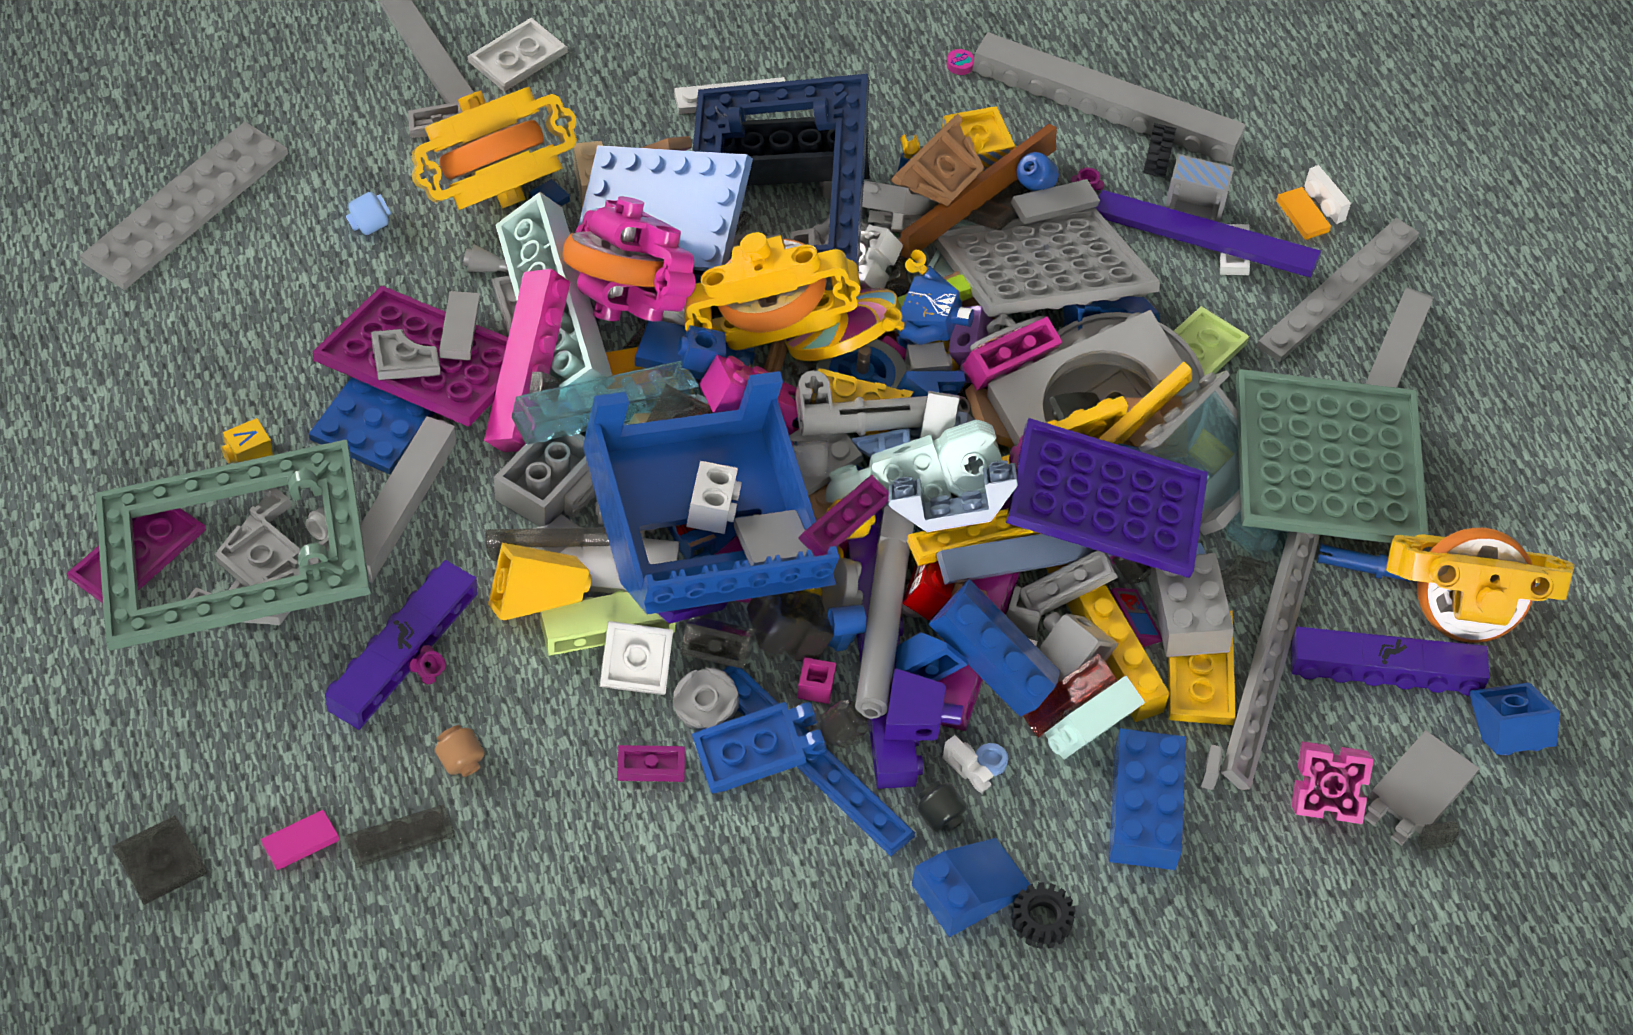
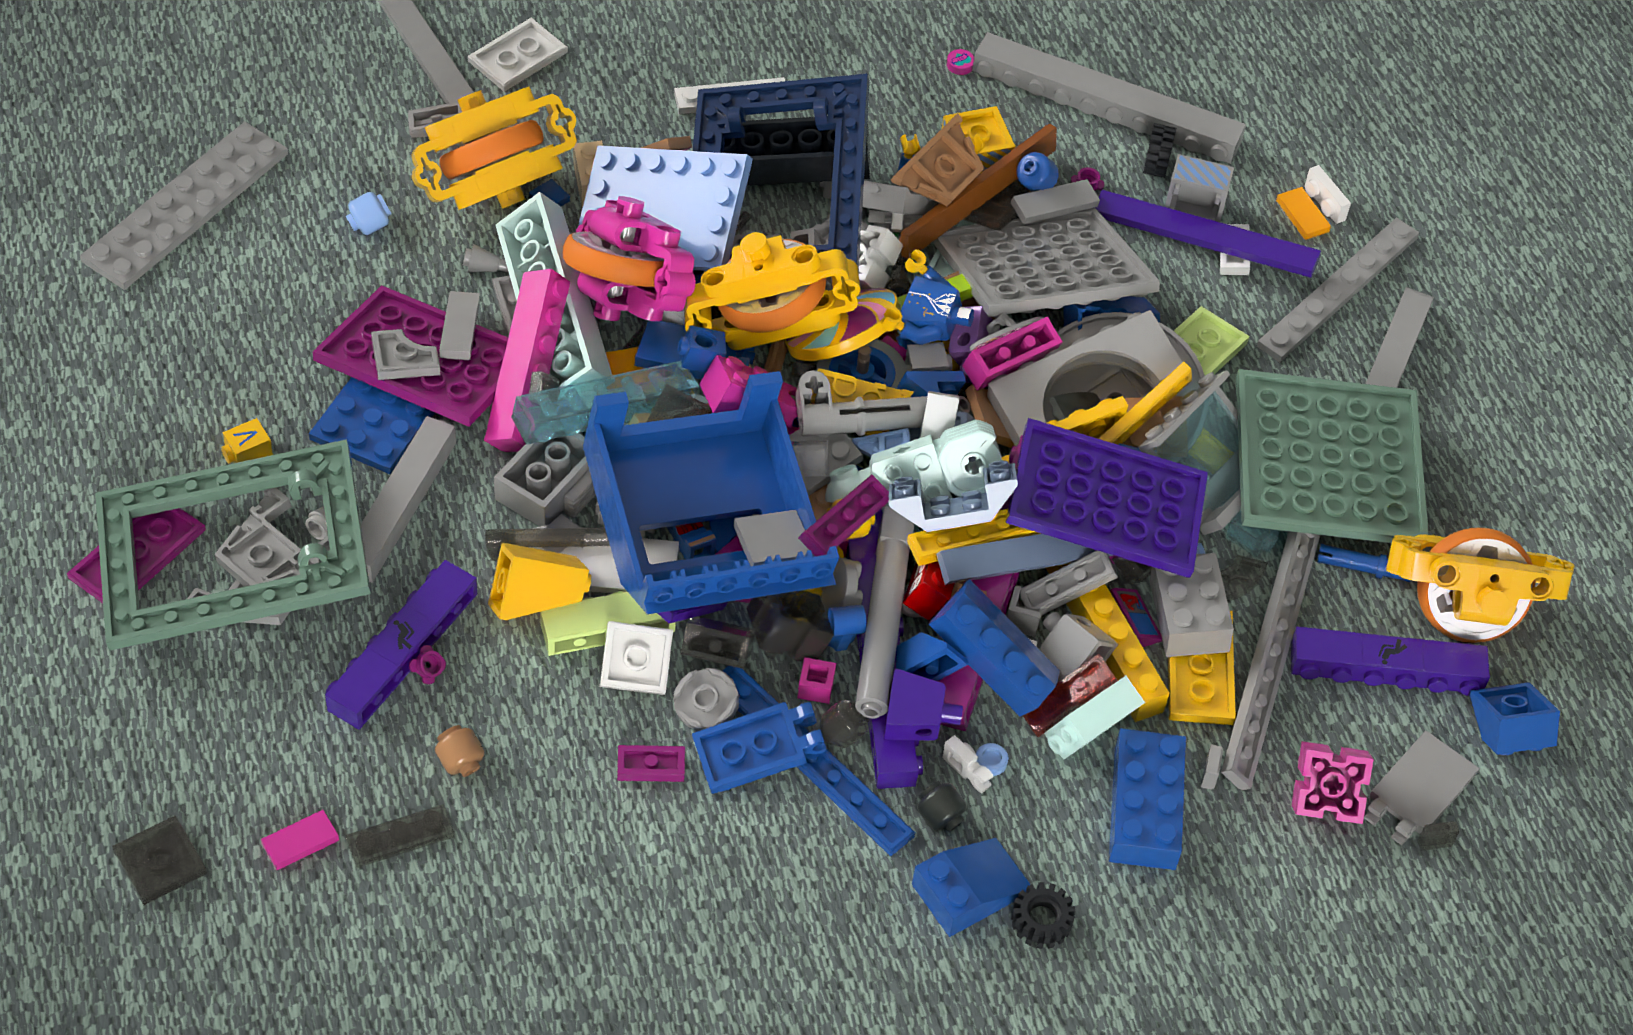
(712, 497): white brick -> none

